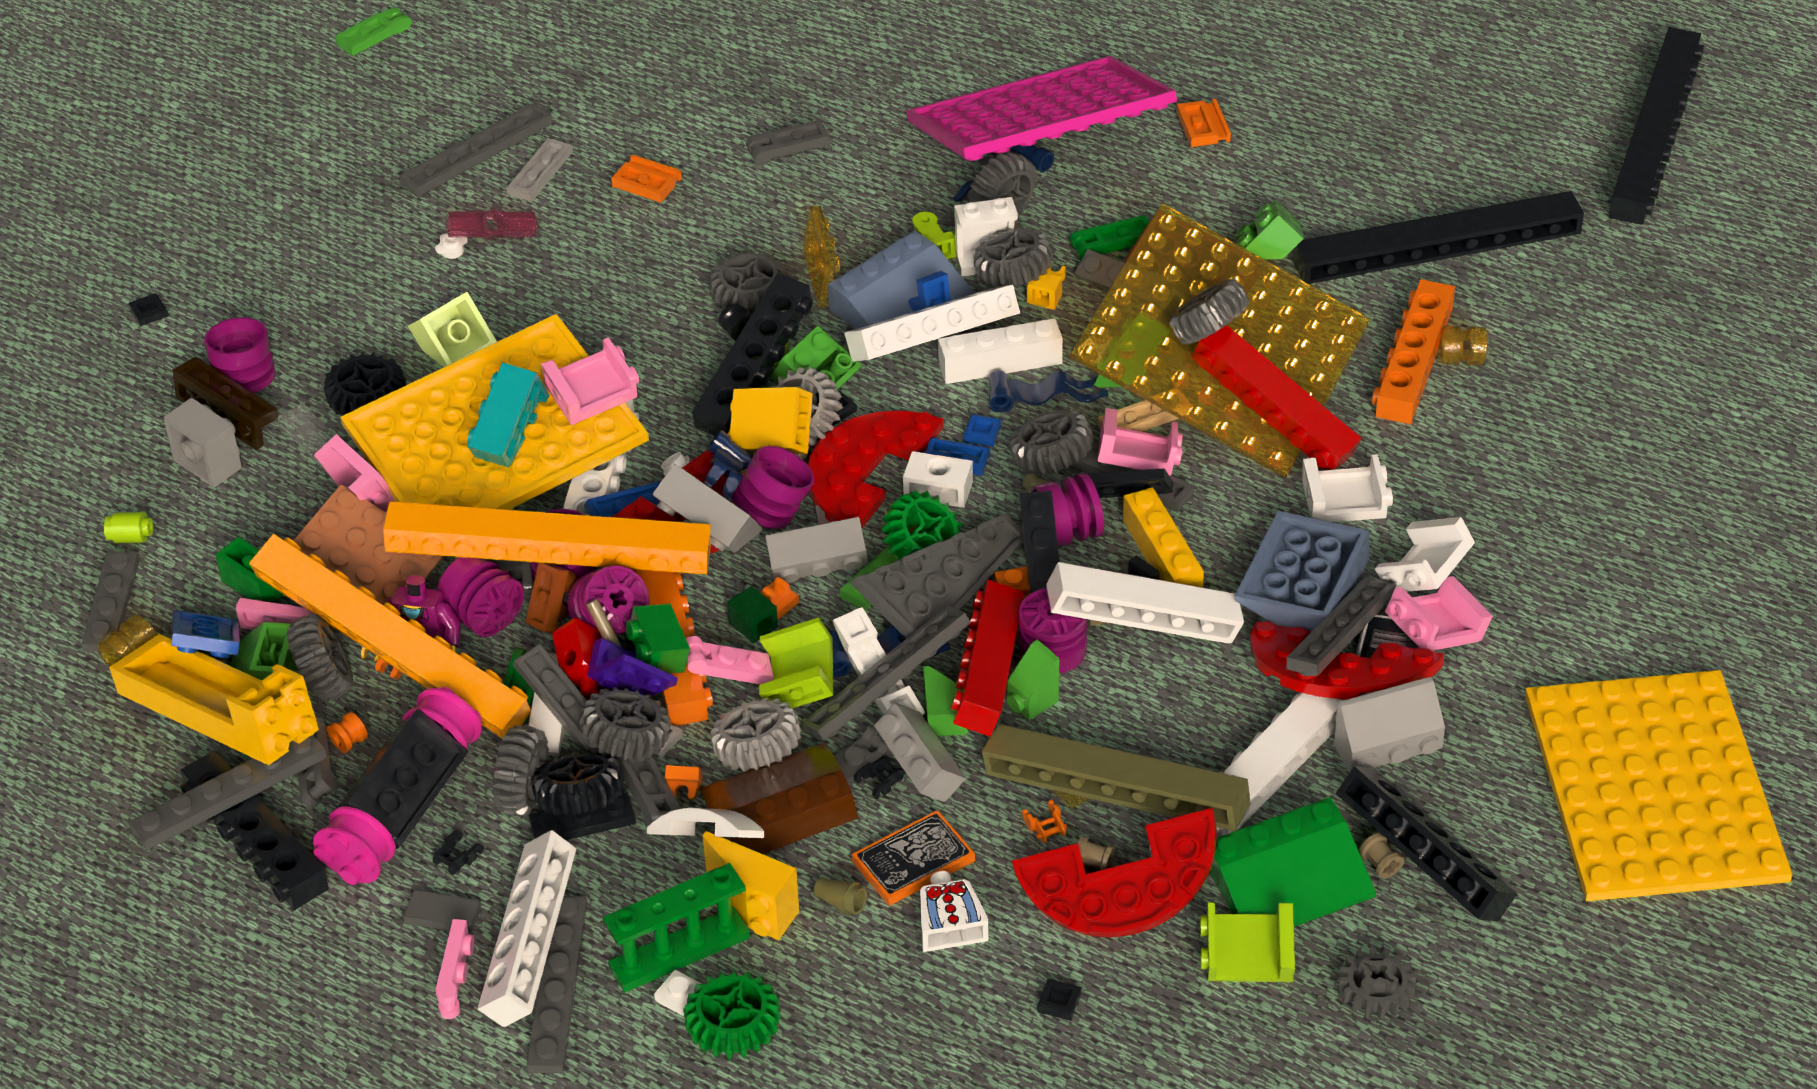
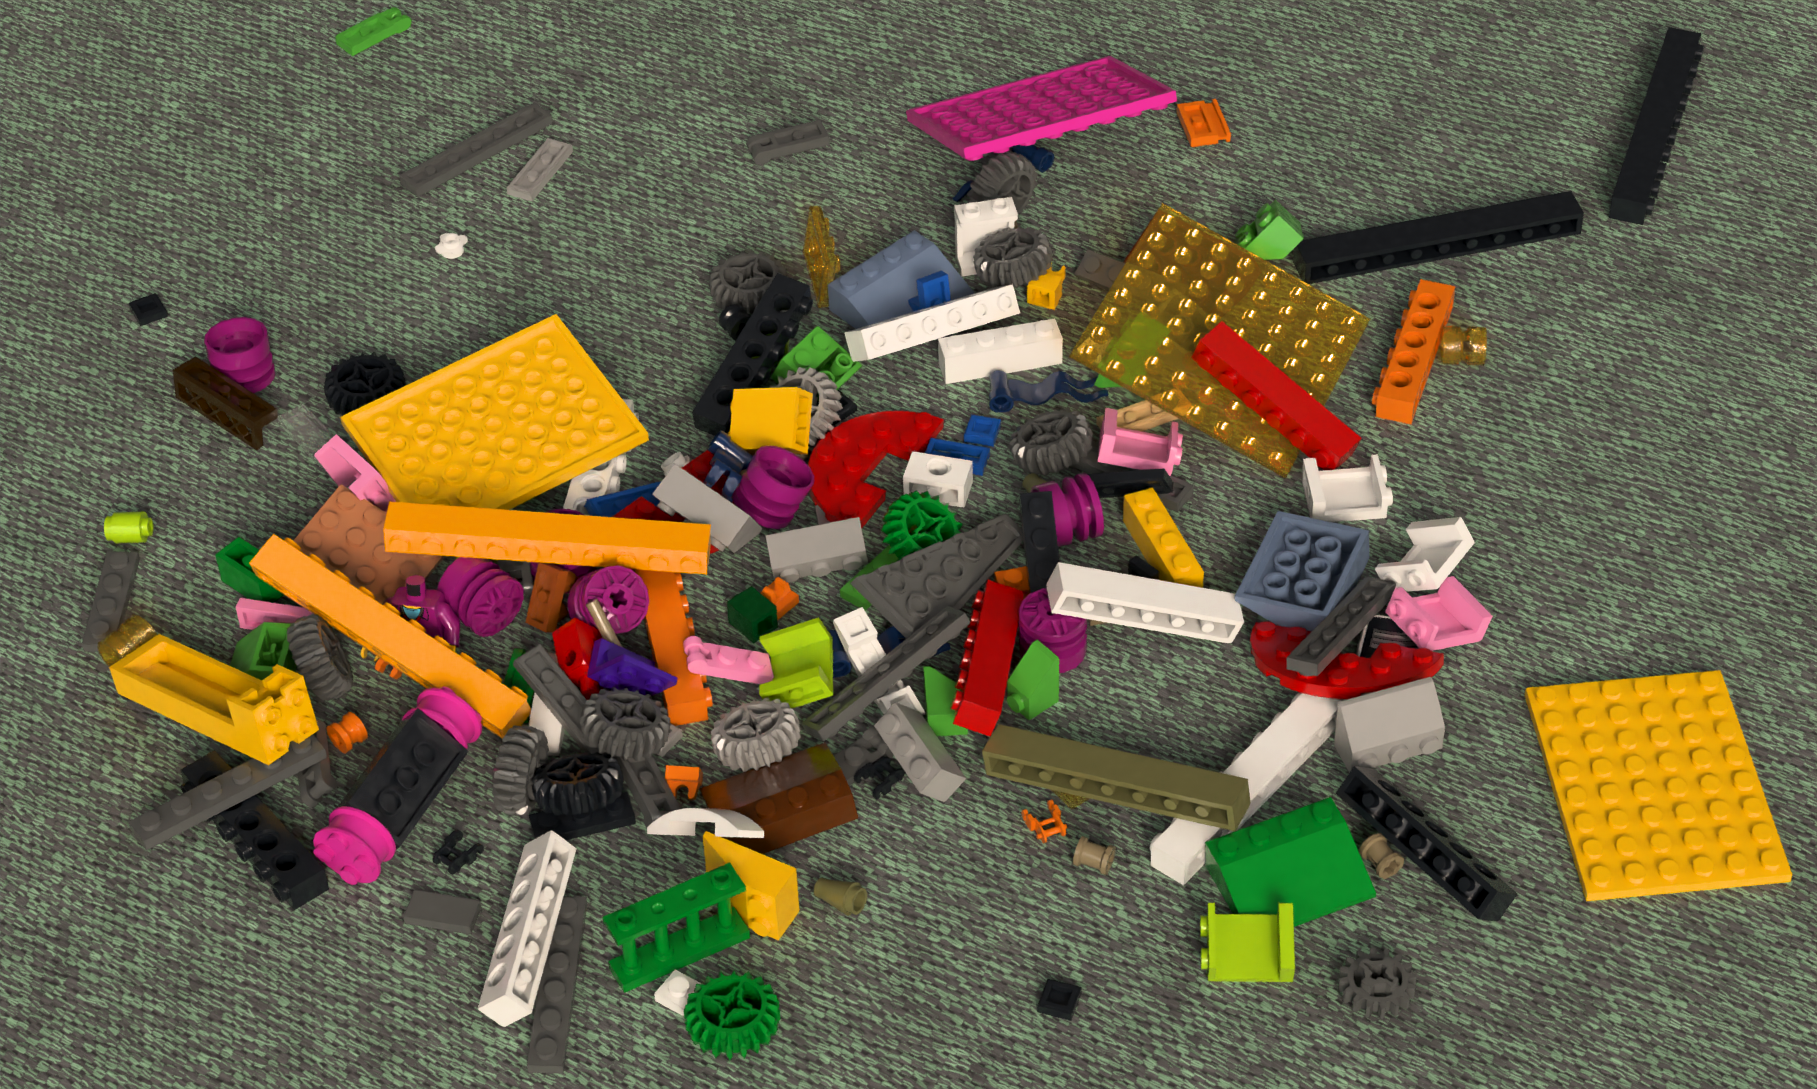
(203, 442): light grey brick -> none
(206, 633): blue plate -> none
(452, 331): yellowish green slope -> none
(454, 968): bright pink plate -> none
(473, 224): clear pink piece -> none
(505, 414): teal wedge -> none
(591, 383): bright pink panel -> none
(646, 178): orange plate -> none
(658, 637): green brick -> none
(911, 855): tile -> none
(927, 225): lime leg -> none
(951, 914): torso -> none
(1109, 237): green plate -> none
(1126, 896): red plate -> none
(1209, 311): dark grey gear -> none

